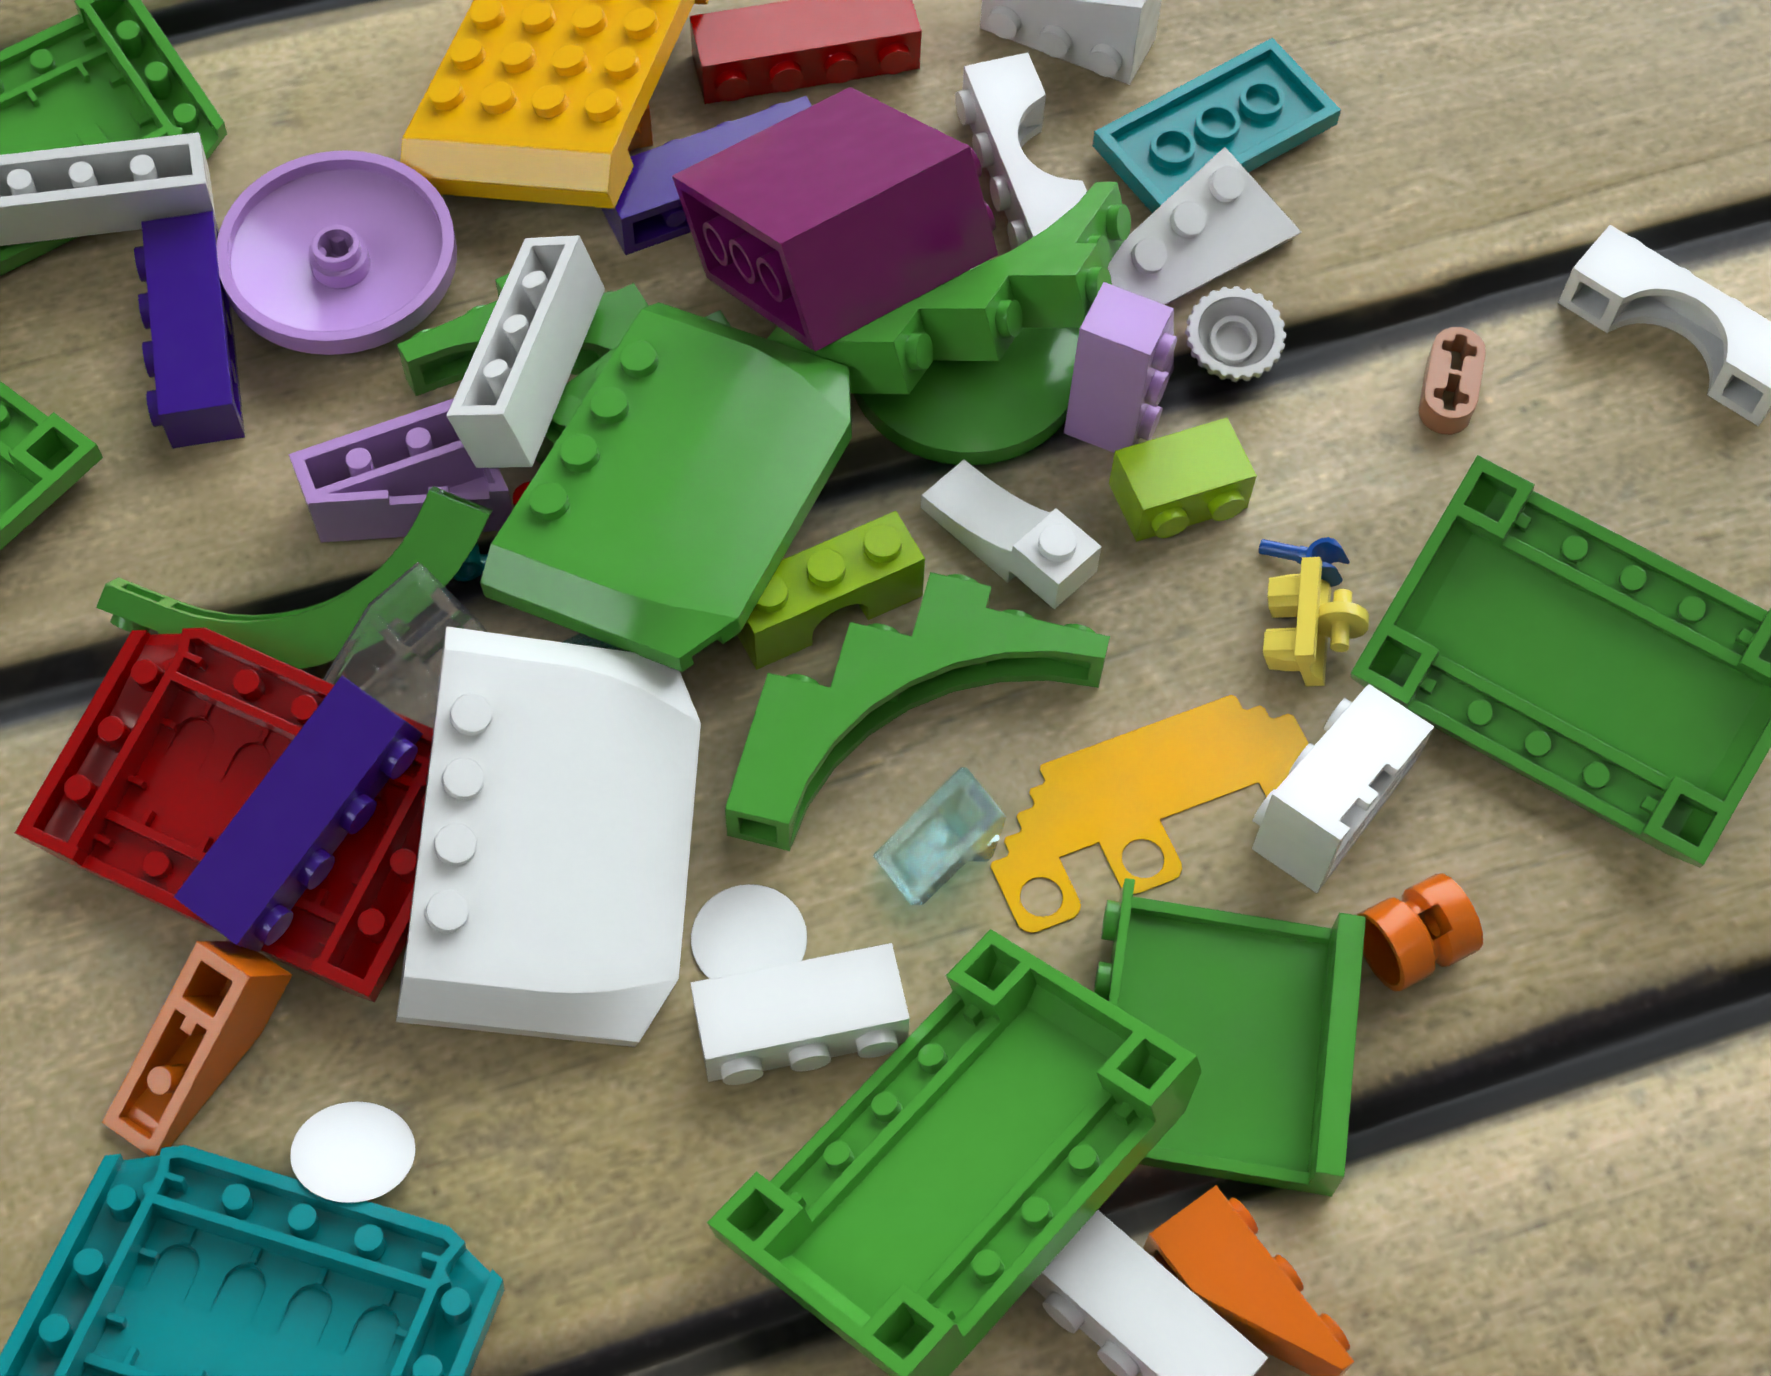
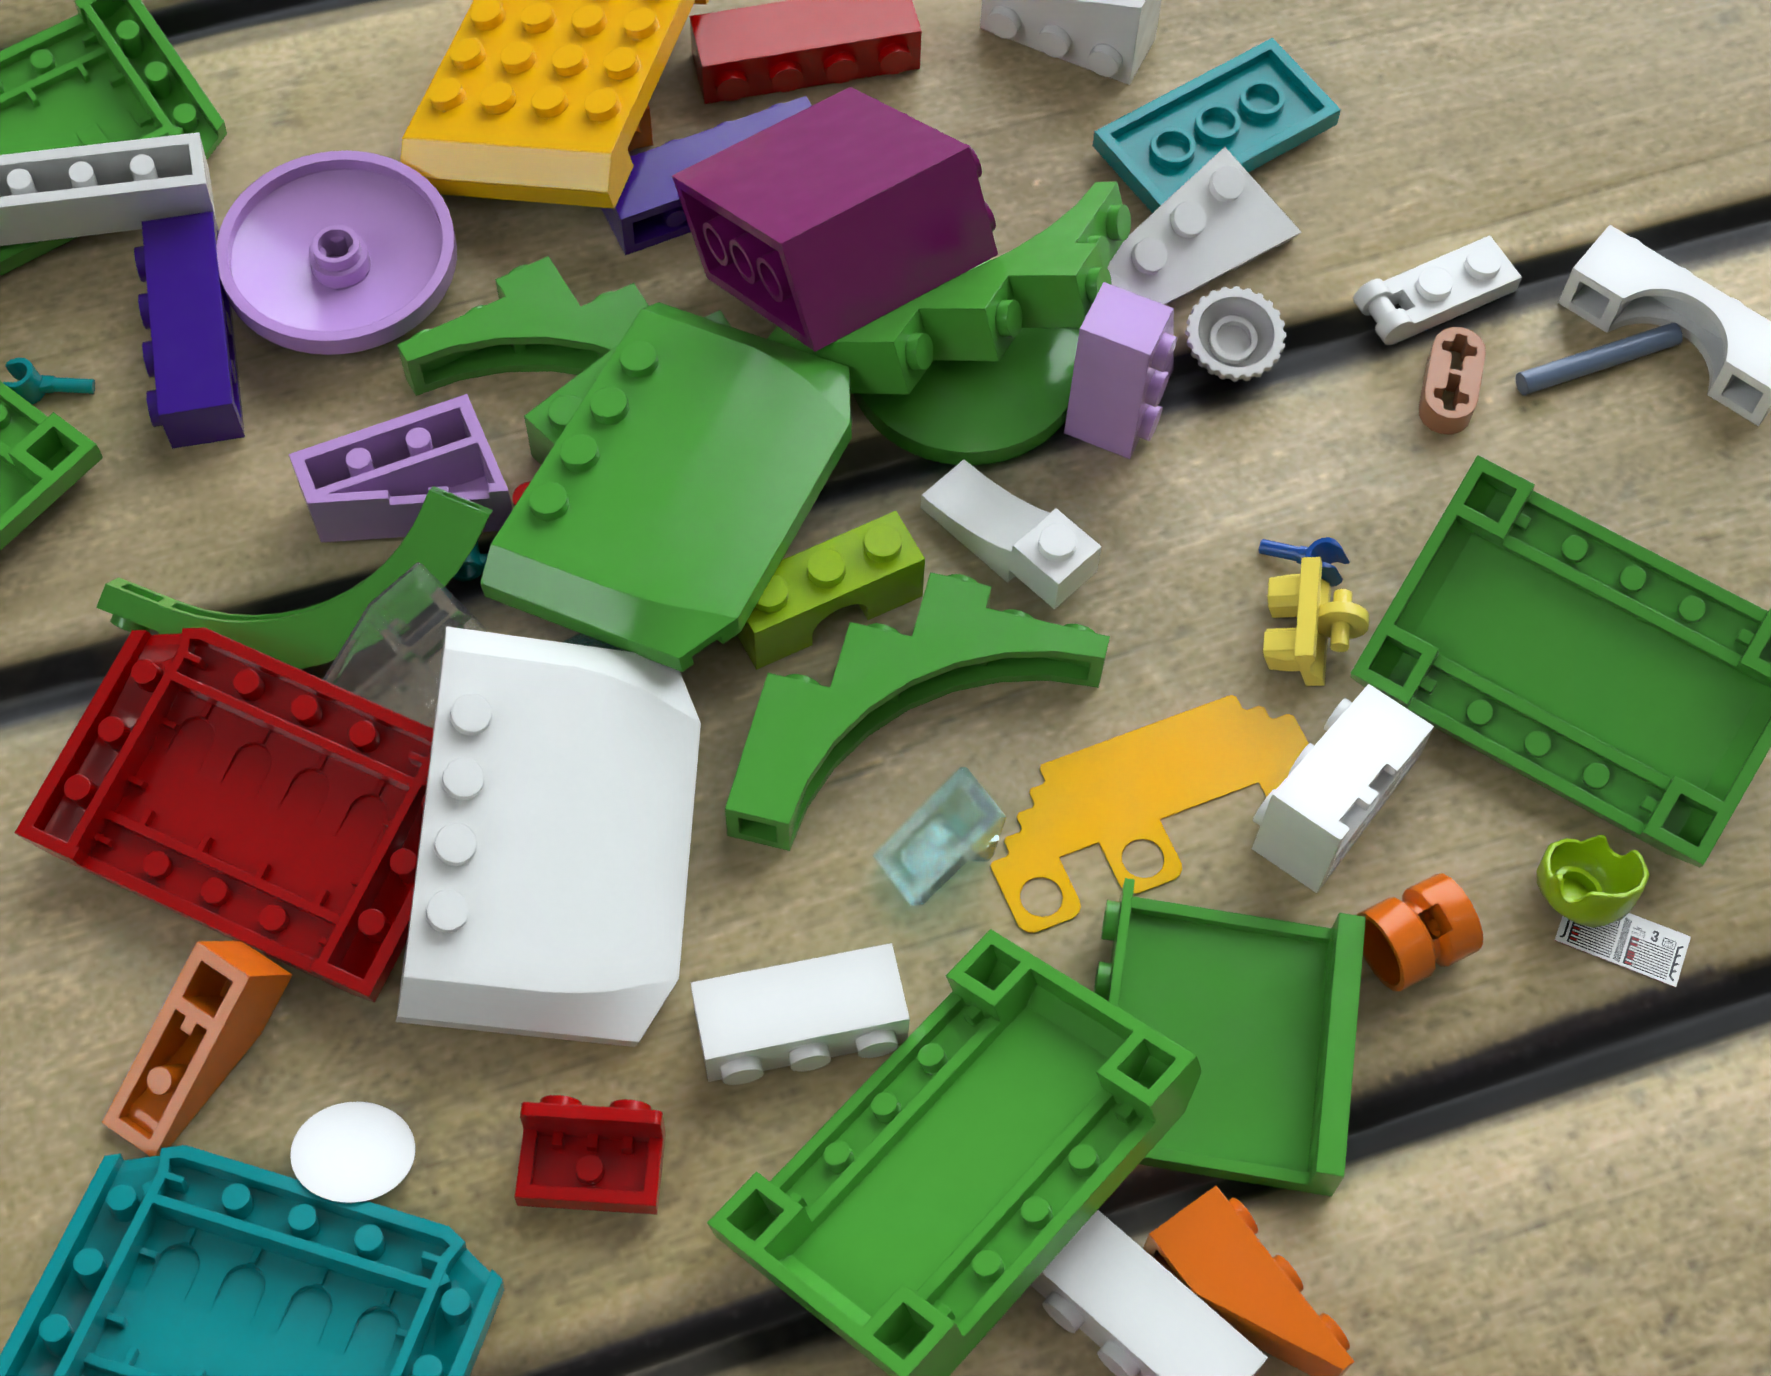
(34, 386): none -> teal hand
(300, 817): dark purple brick -> none
(526, 353): white brick -> none
(590, 1156): none -> red bracket
(747, 931): white sticker -> none
(1005, 110): white arch -> none
(1182, 480): lime brick -> none
(1438, 290): none -> white plate
(1591, 880): none -> lime hair
(1598, 358): none -> sand blue bar
(1631, 944): none -> white sticker

